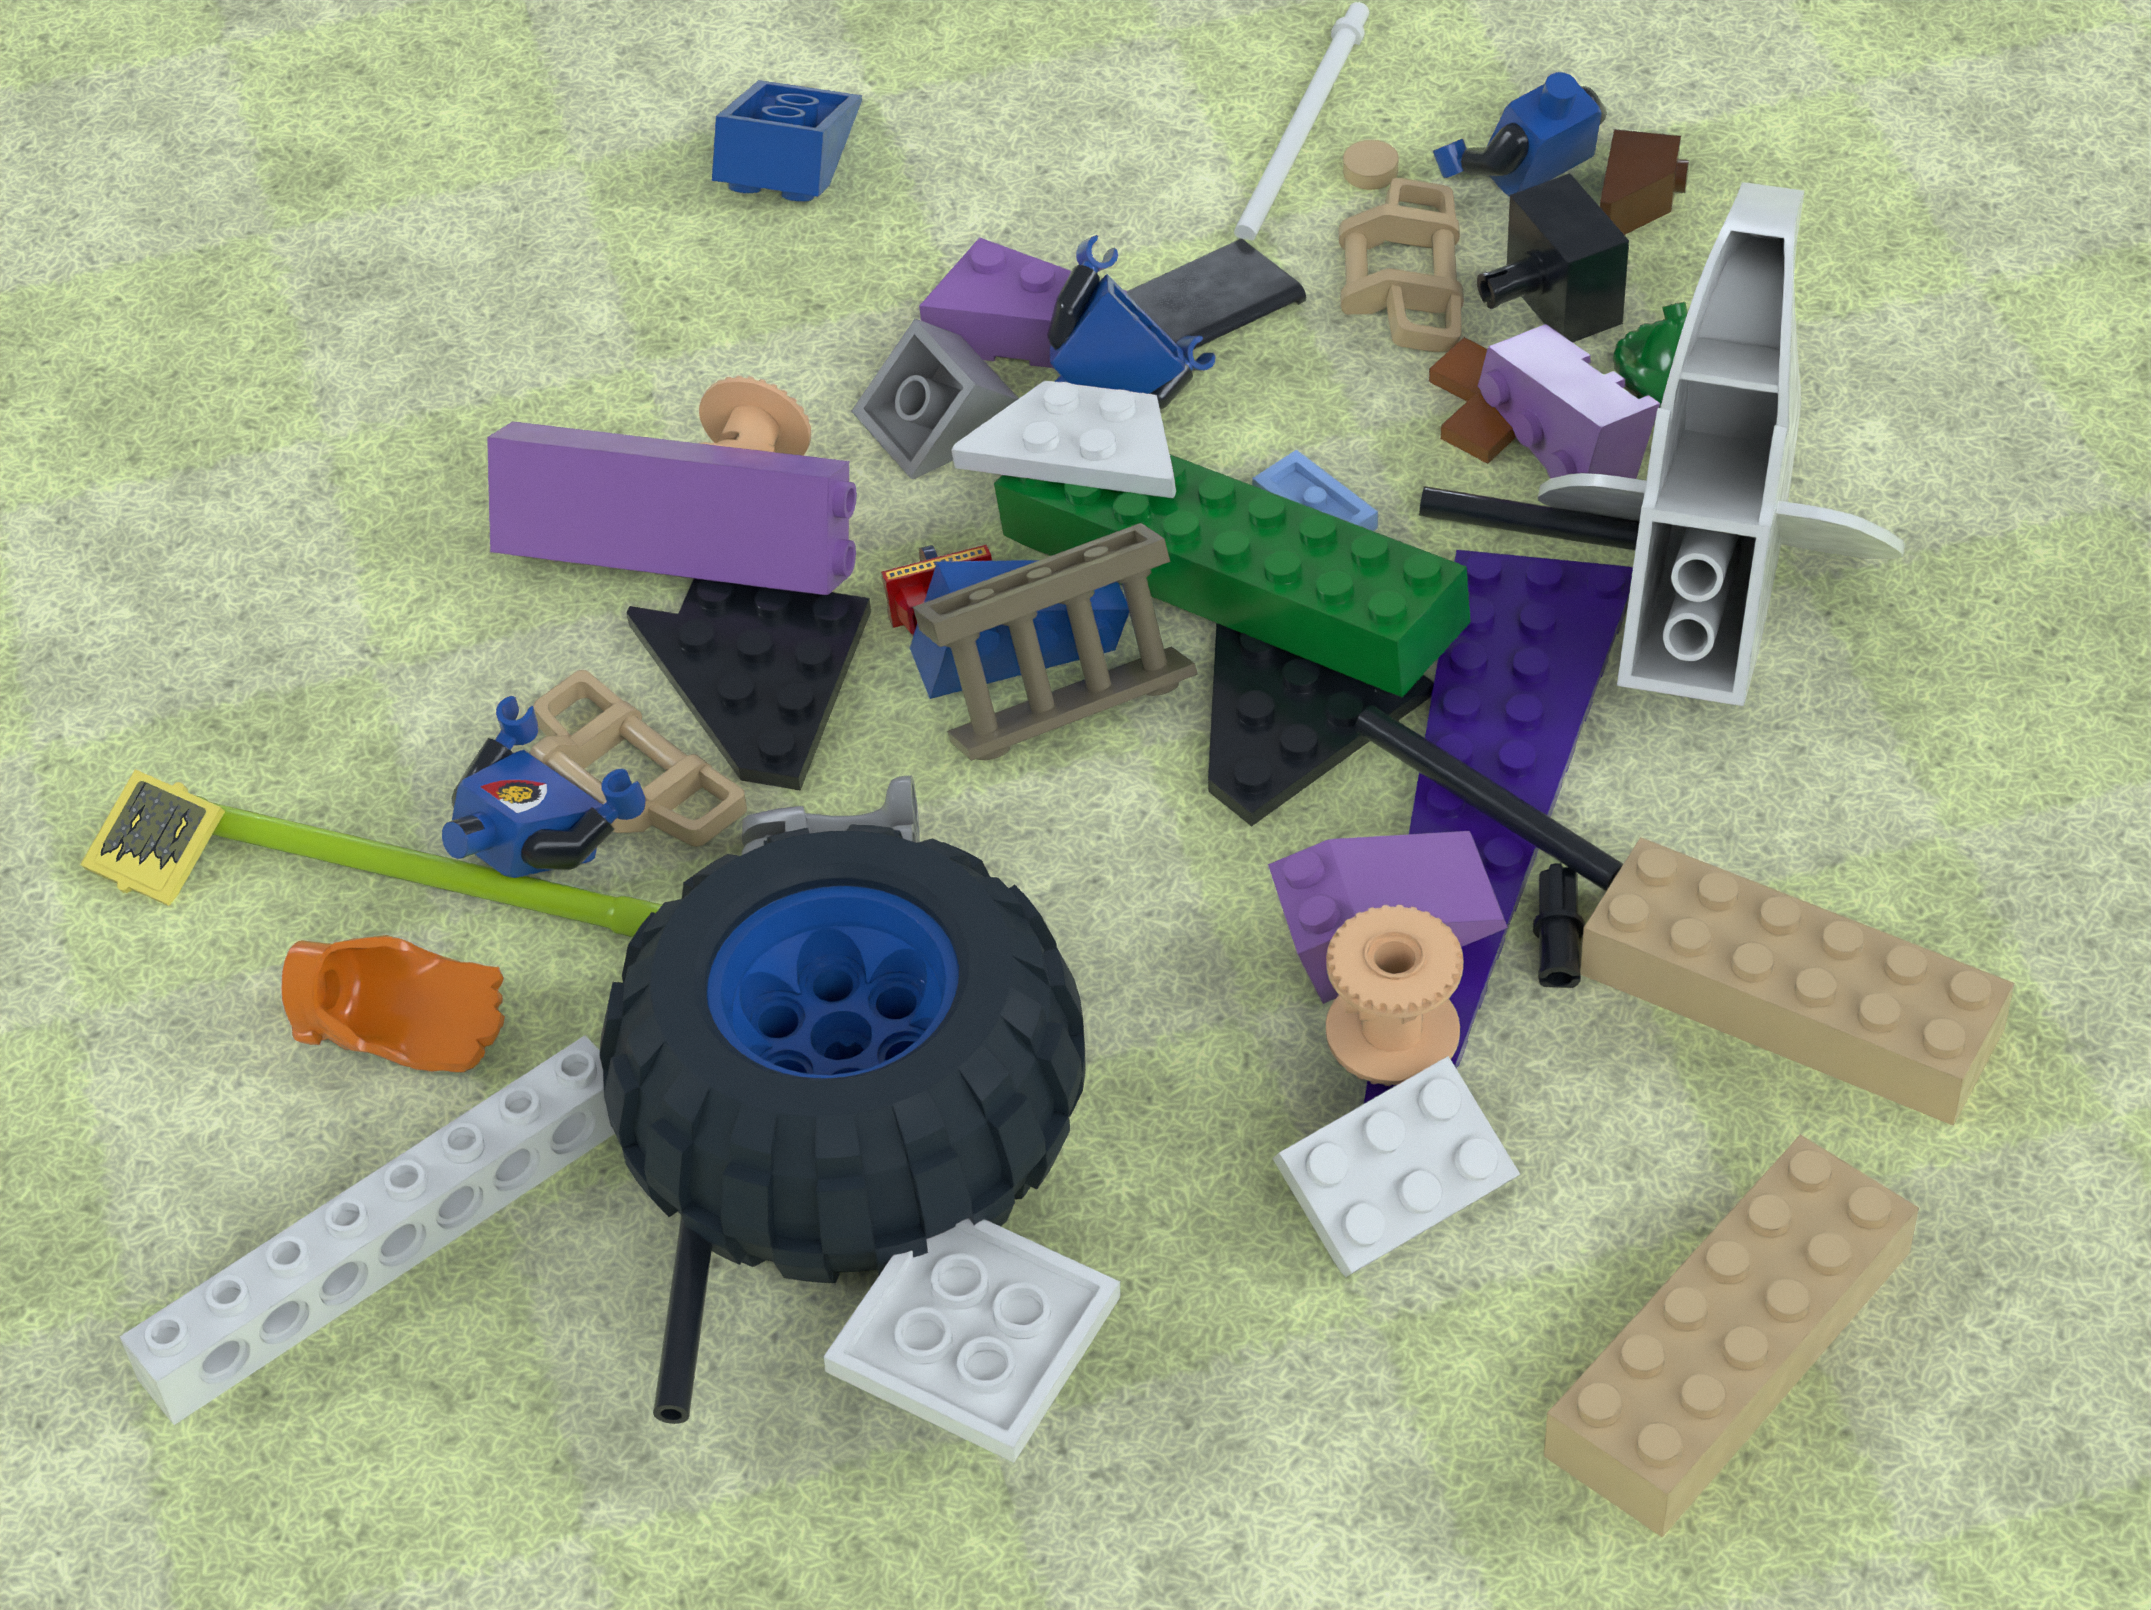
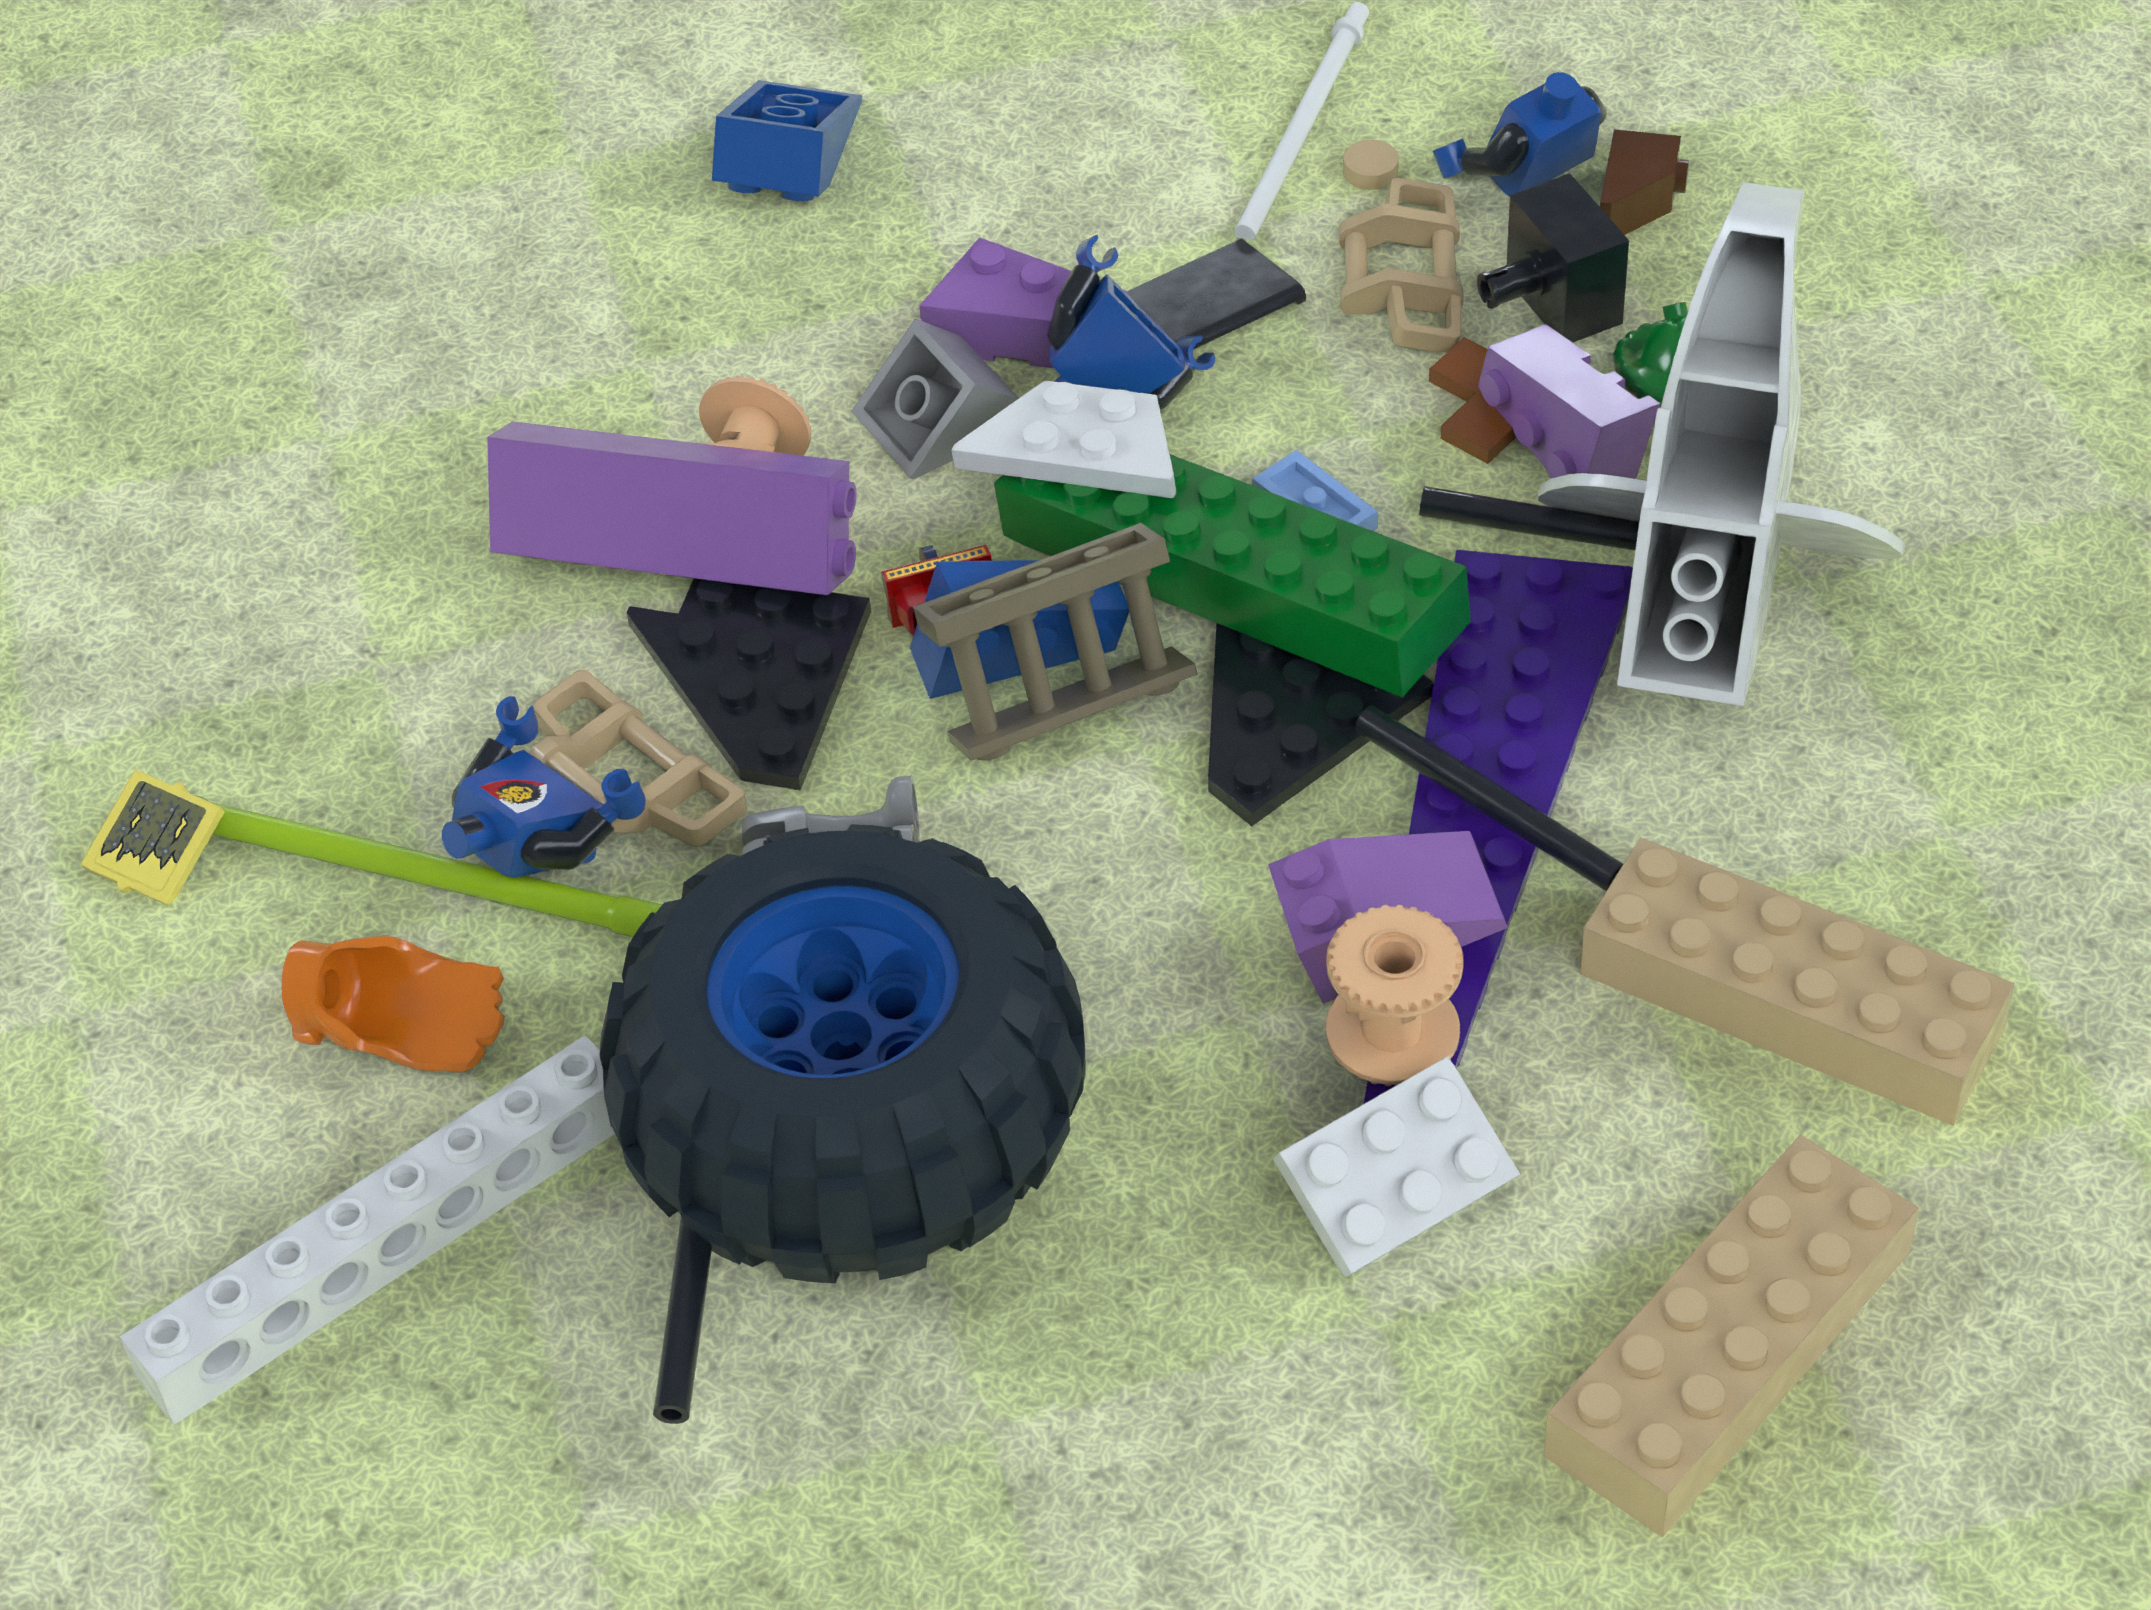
(974, 1333): white plate -> none
(1558, 927): black axle -> none

